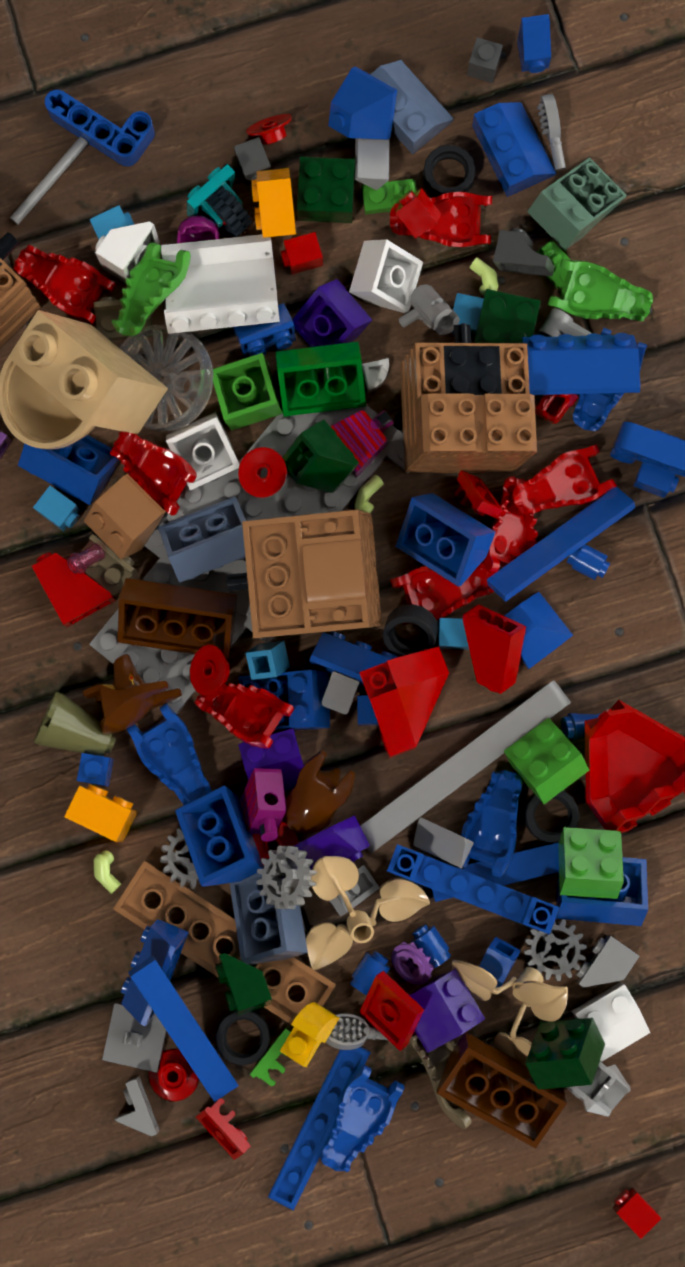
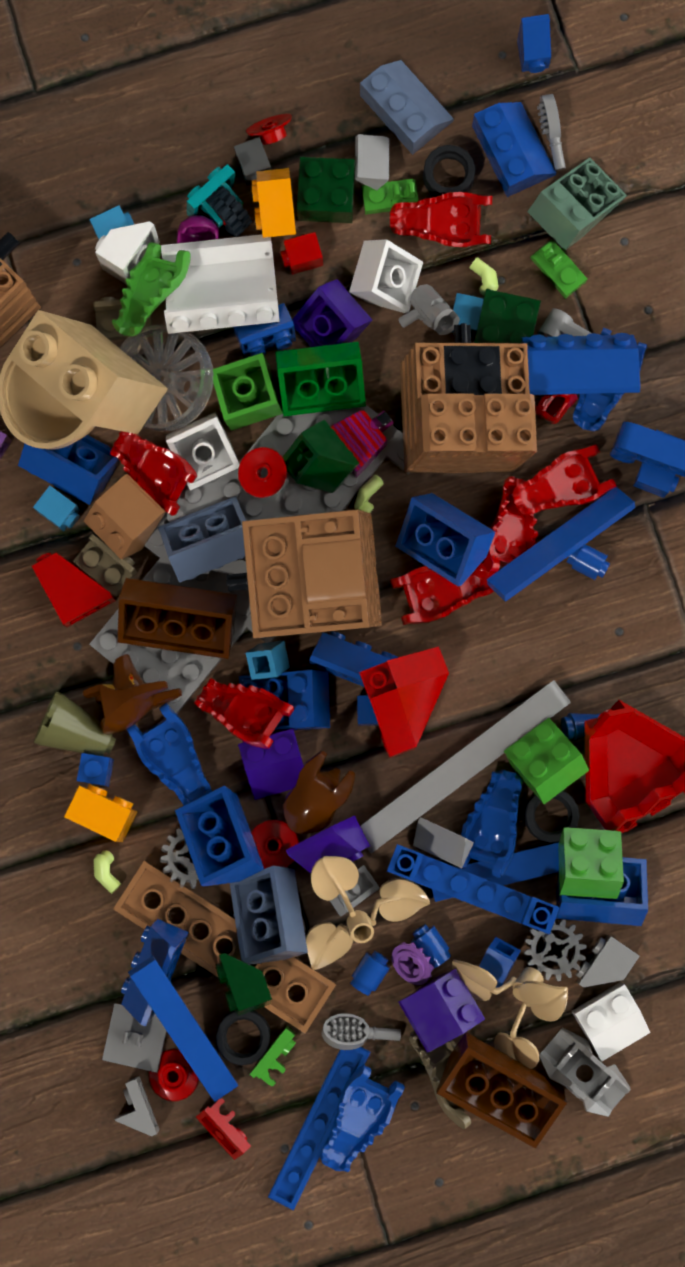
(49, 180): light grey bar -> none
(66, 282): red animal -> none
(80, 561): clear pink pin -> none
(97, 124): blue beam -> none
(208, 670): red piece -> none
(264, 803): magenta torso -> none
(284, 879): light grey gear -> none
(310, 1029): yellow brick -> none
(340, 693): light grey slope -> none
(363, 107): blue slope -> none
(375, 373): white tile -> none
(391, 1010): red plate -> none
(416, 615): black tyre -> none
(417, 212): red brick -> none
(452, 634): dark azure brick -> none
(477, 495): red plate -> none
(484, 60): dark grey brick -> none
(494, 647): red slope -> none
(516, 254): dark grey arch -> none
(543, 629): blue slope -> none
(565, 1053): dark green brick -> none
(597, 293): bright green animal -> none
(636, 1212): red brick -> none

